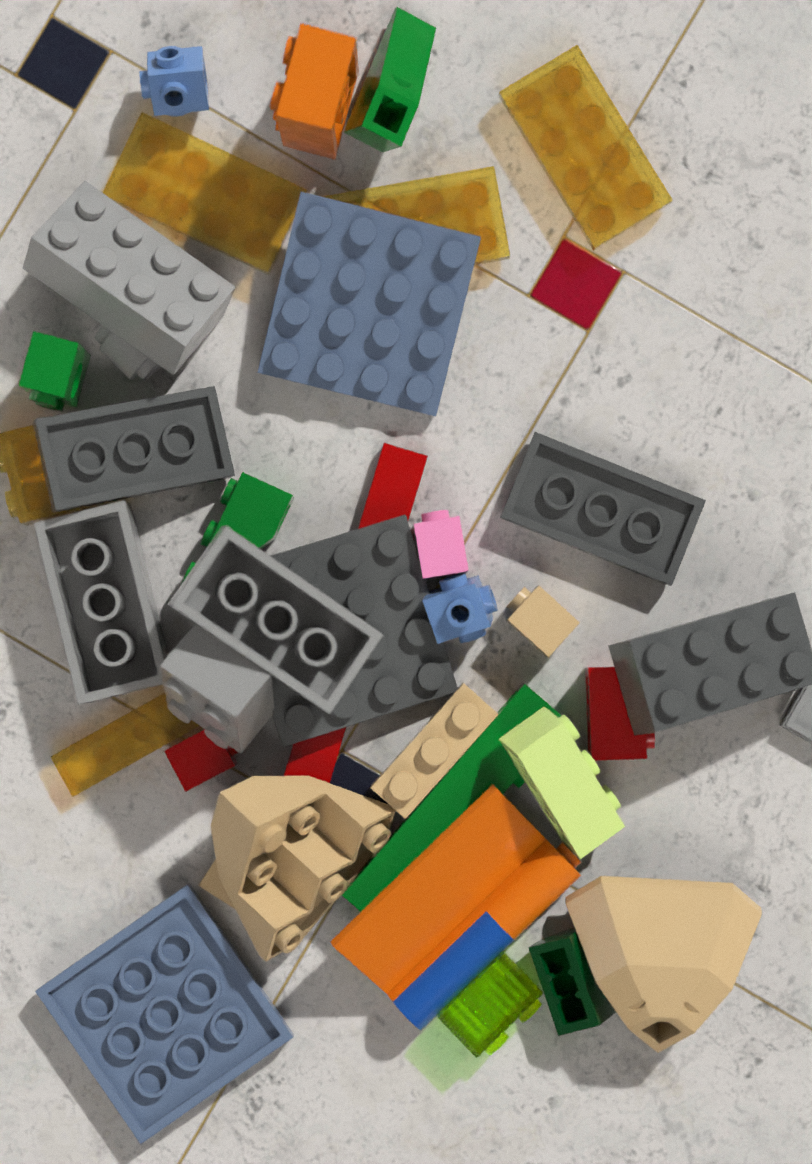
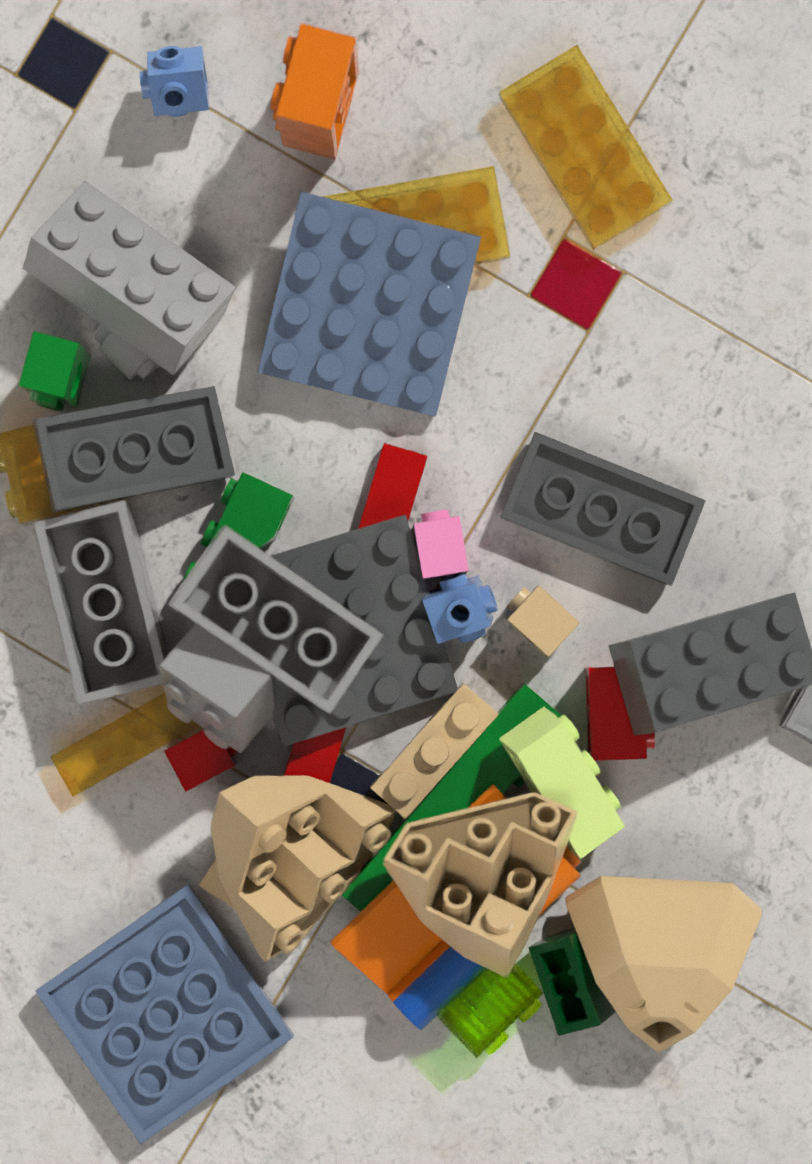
(204, 193): clear yellow plate -> none
(393, 83): green slope -> none
(483, 873): none -> tan brick

